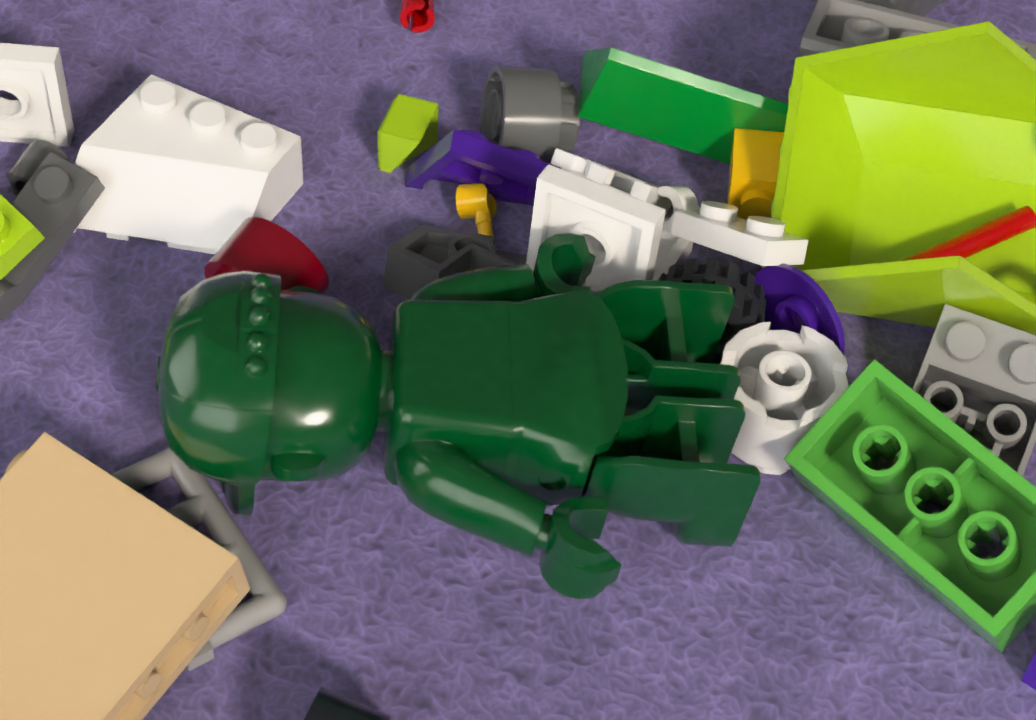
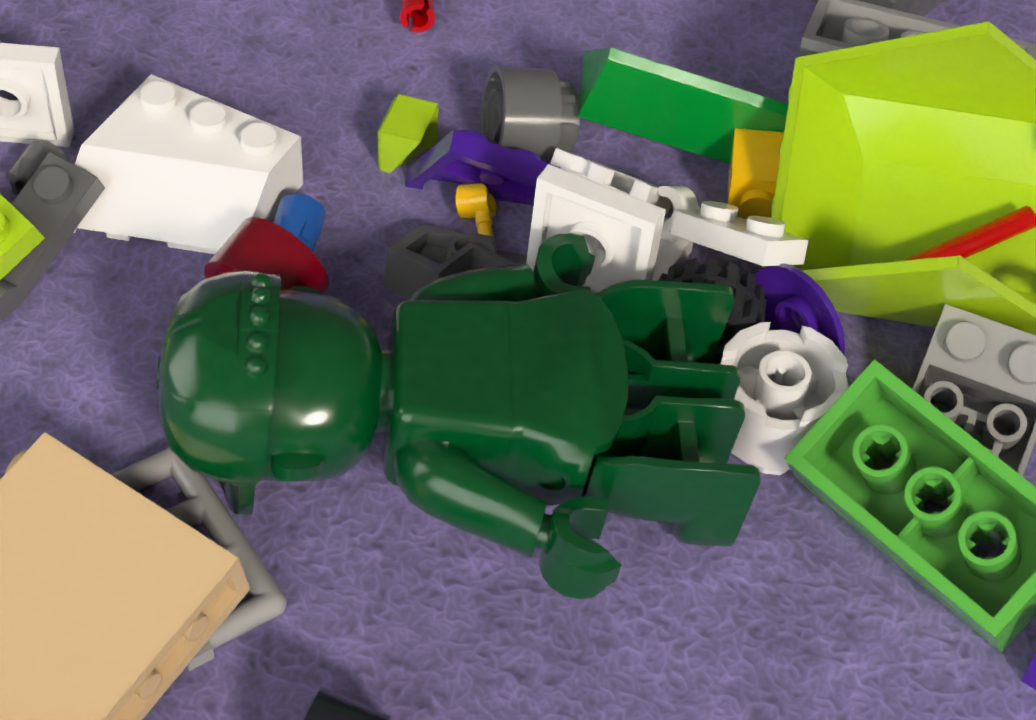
(301, 217): none -> blue hose

